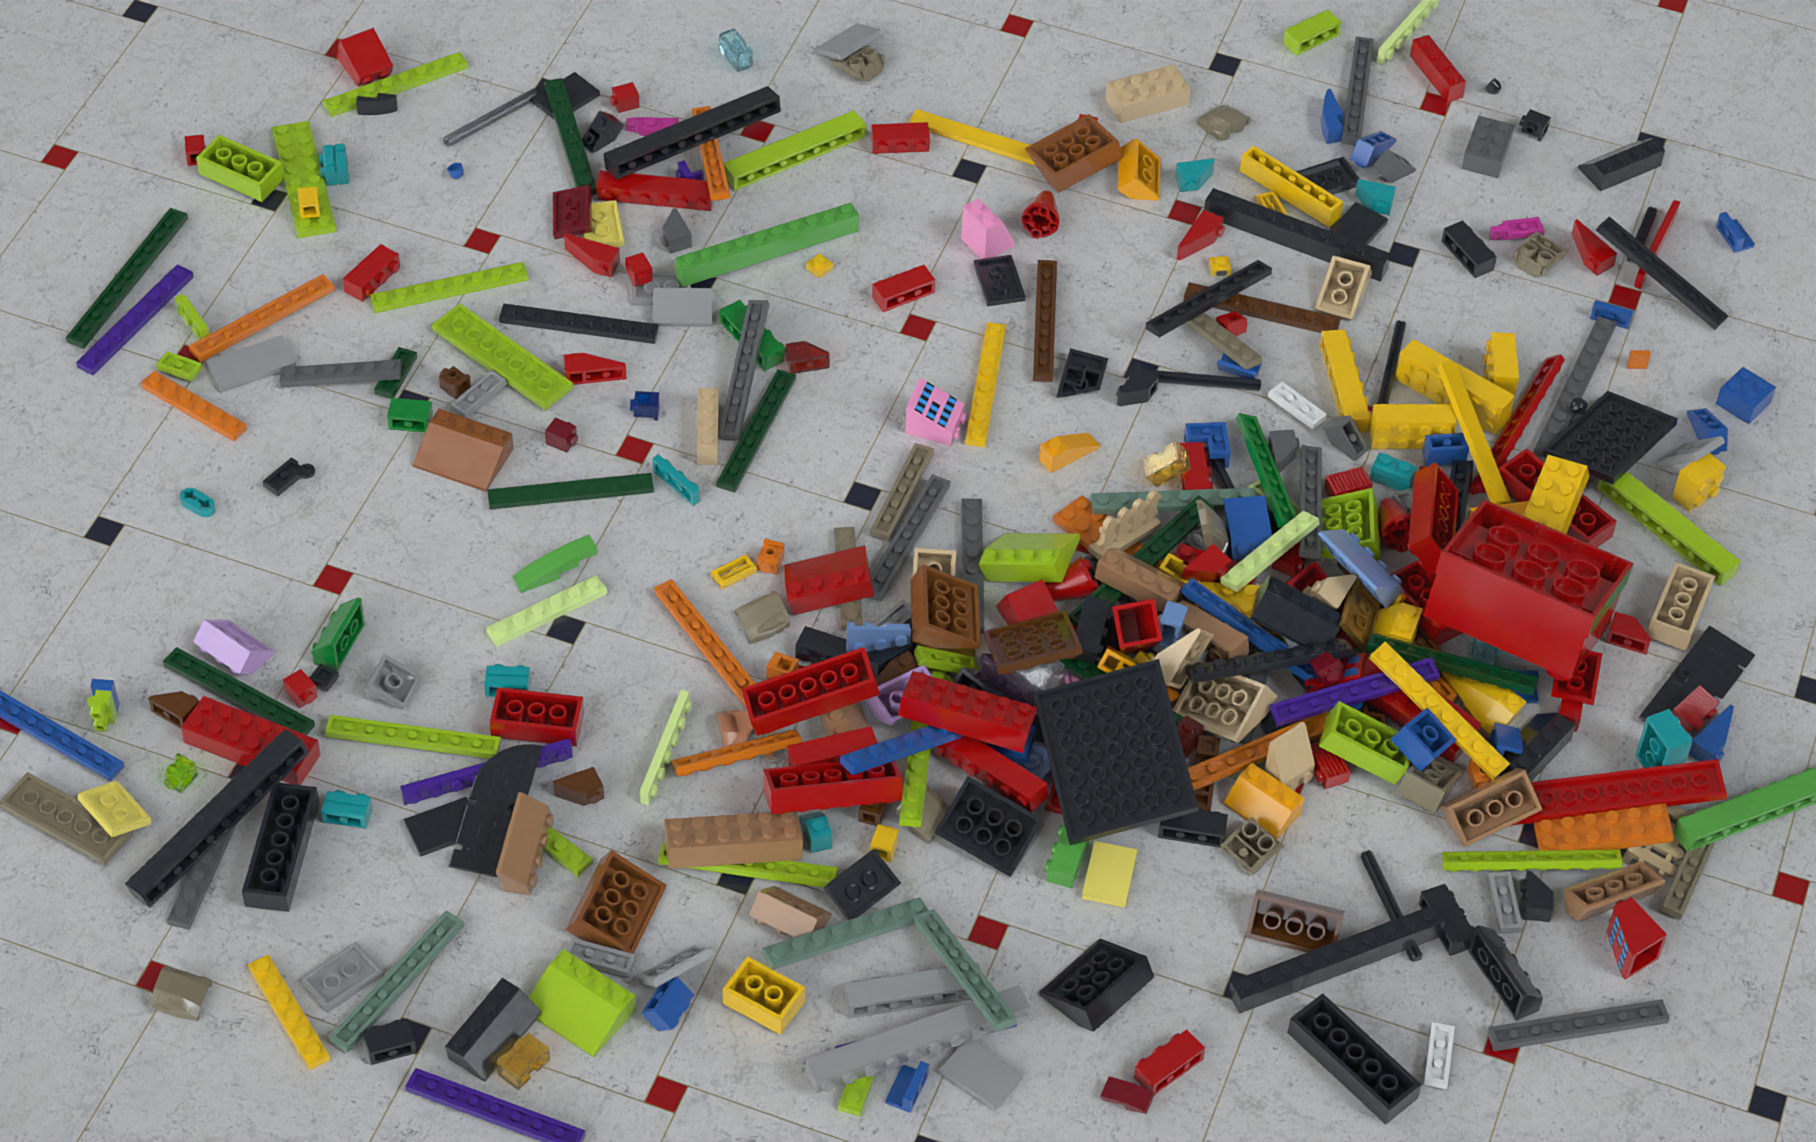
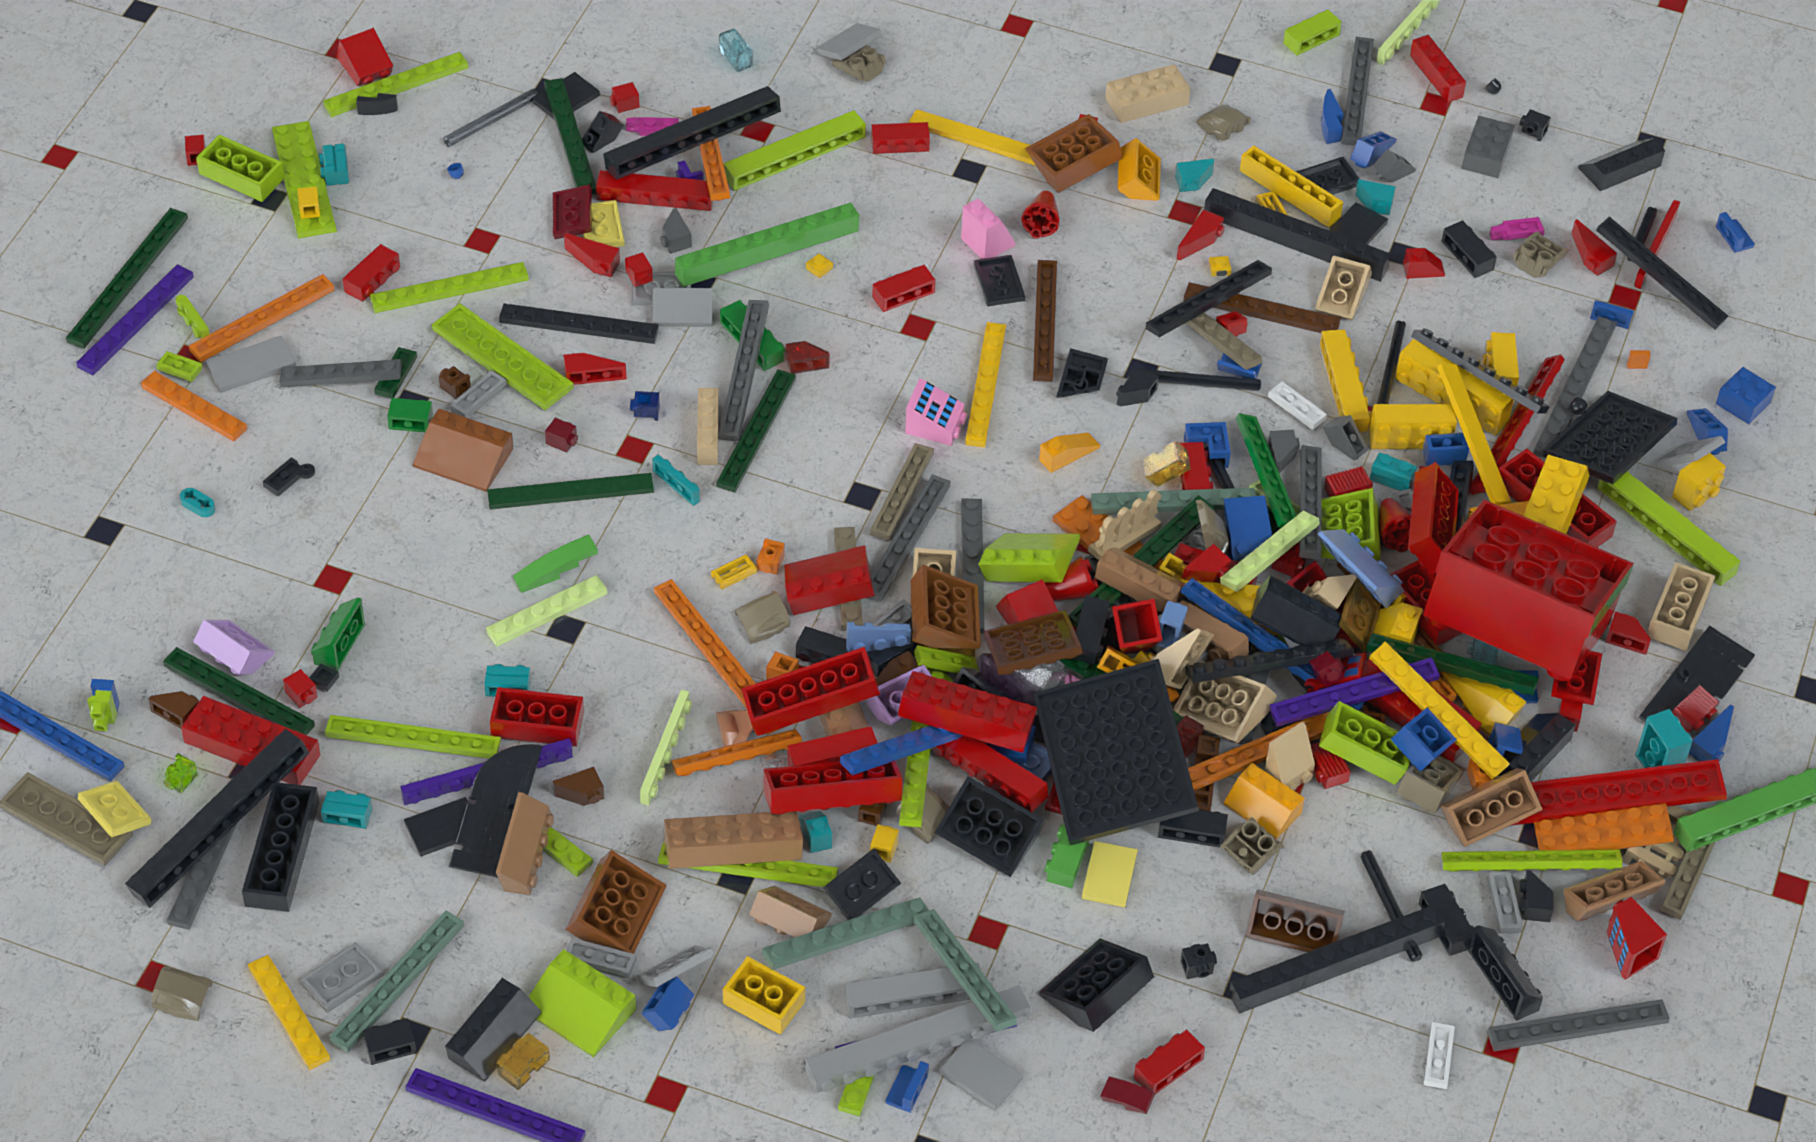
(392, 682): light grey slope -> none
(1198, 961): none -> black brick
(1354, 1058): black brick -> none
(1422, 264): none -> red slope
(1486, 373): none -> plate

